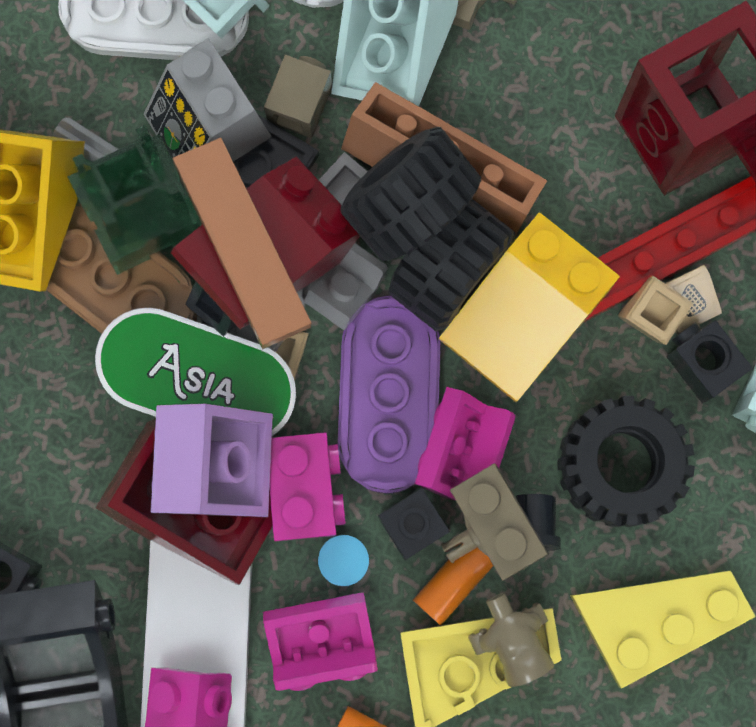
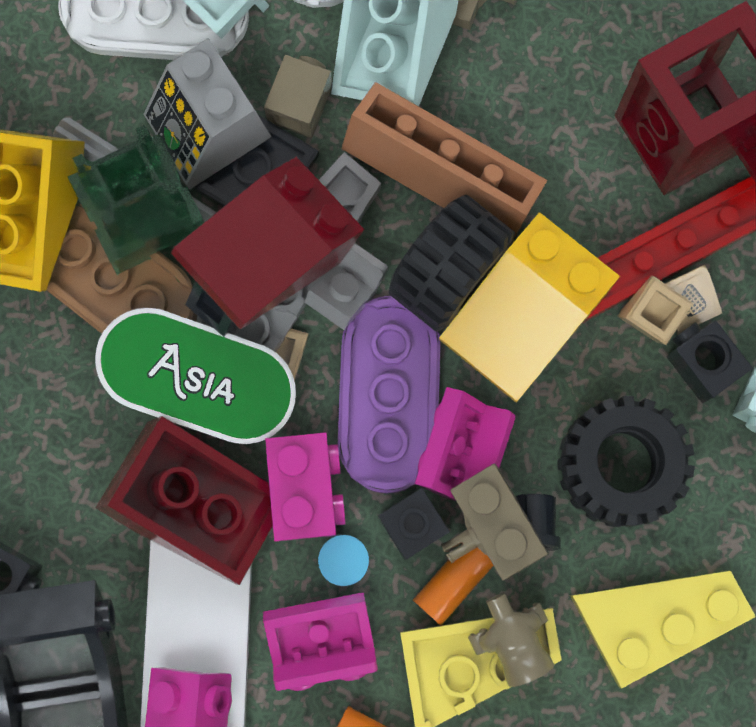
(211, 461): lavender slope -> none
(242, 243): nougat tile -> none
(411, 194): black tyre -> none

